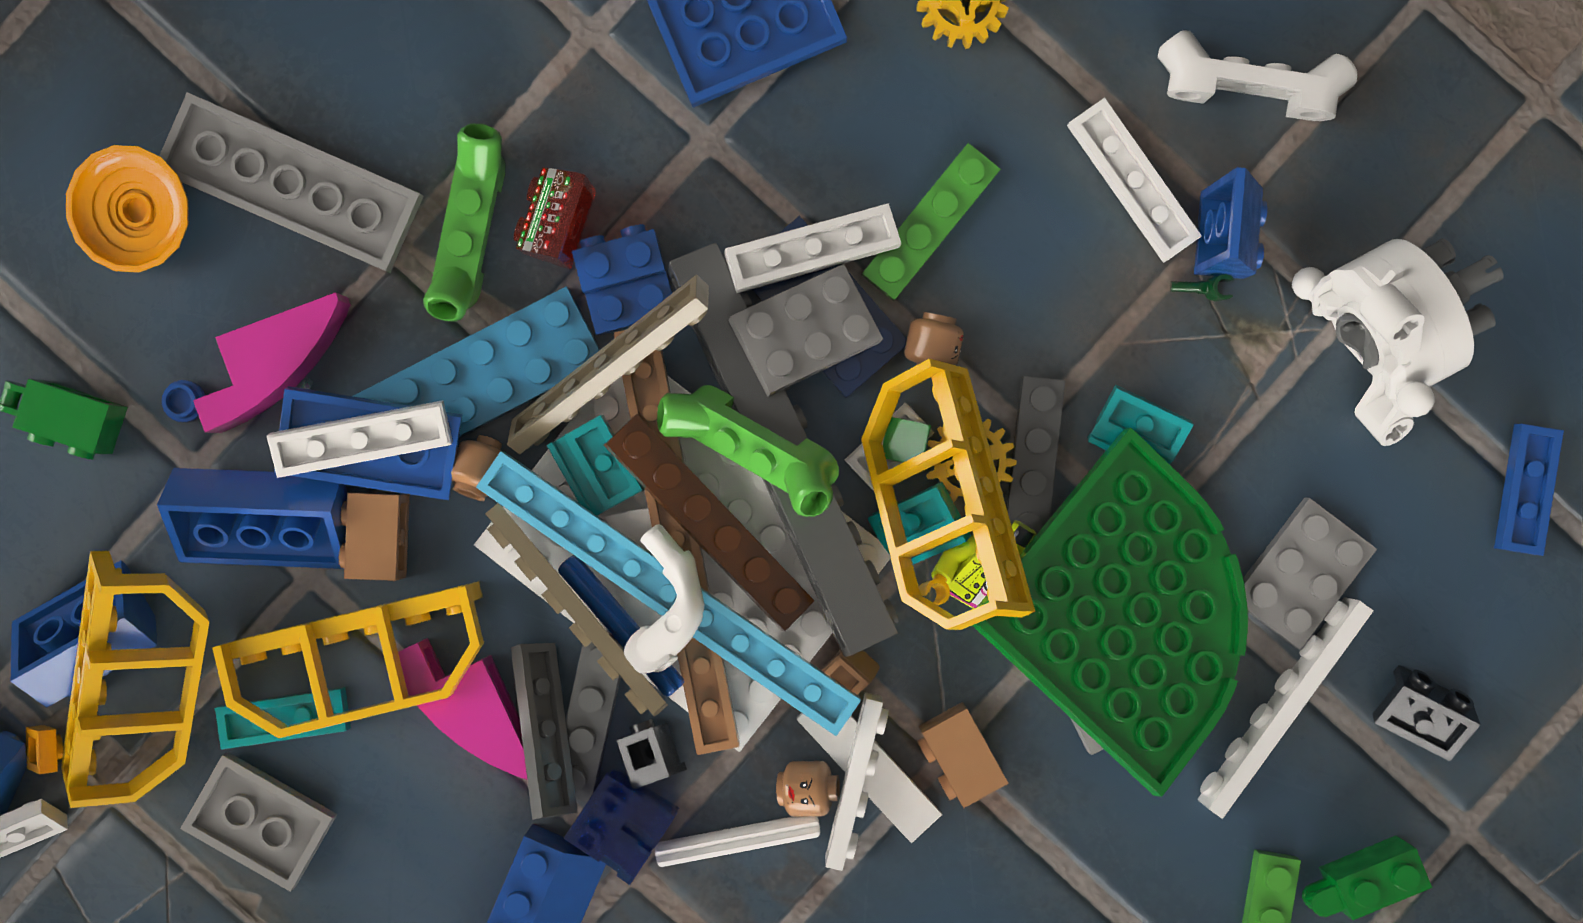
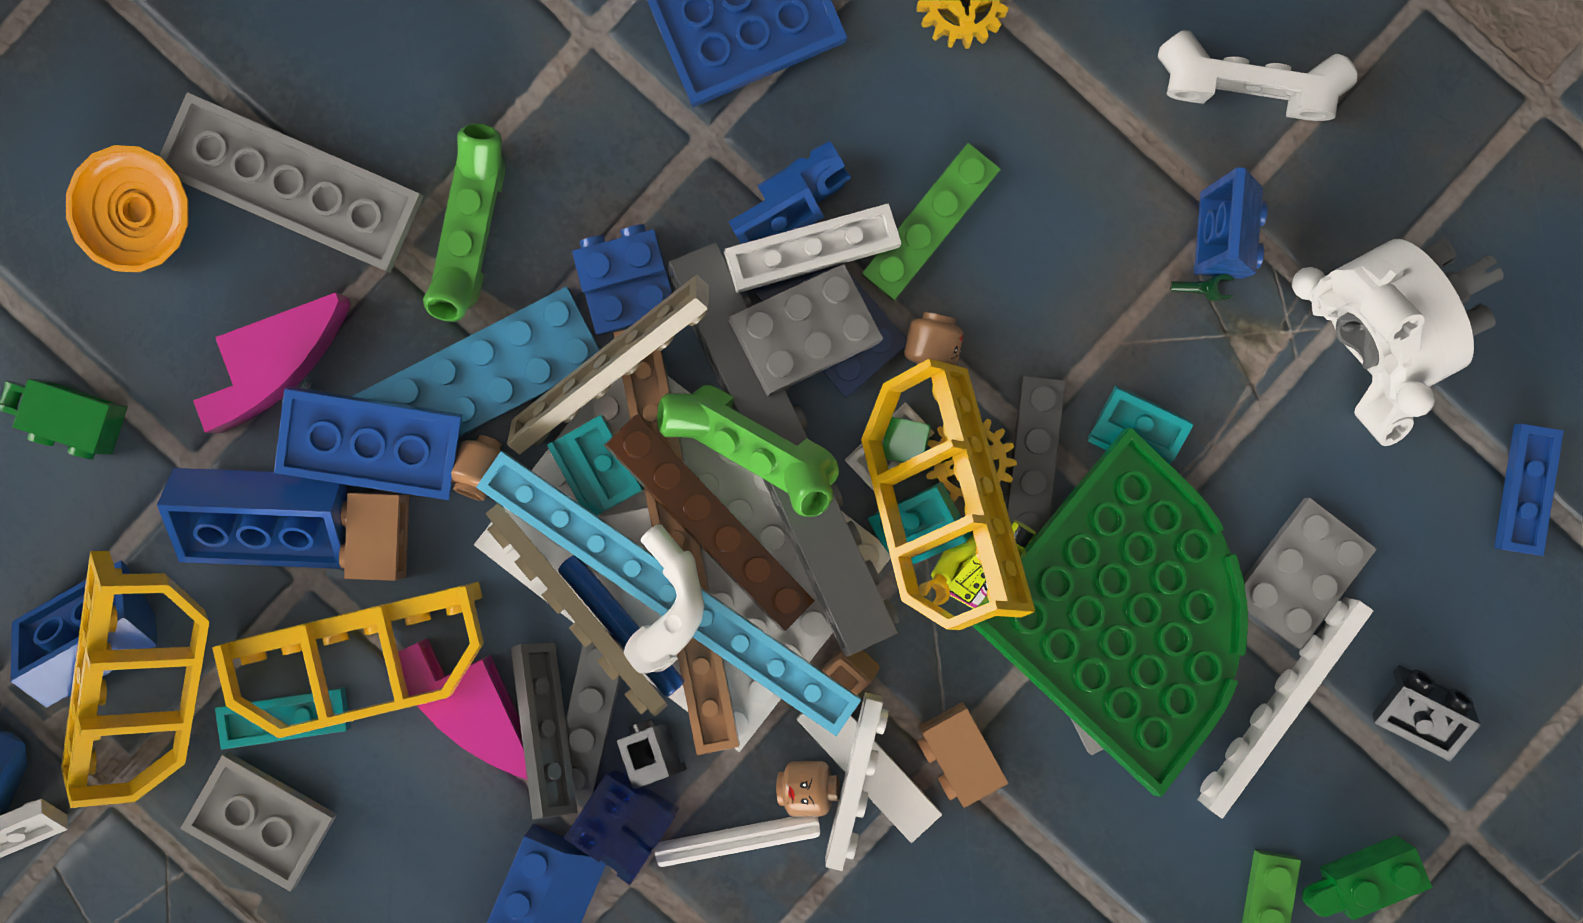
(43, 749): light orange plate -> none
(178, 400): blue plate -> none
(359, 439): white tile -> none
(555, 216): clear red slope -> none
(793, 195): none -> blue plate
(1134, 180): white plate -> none

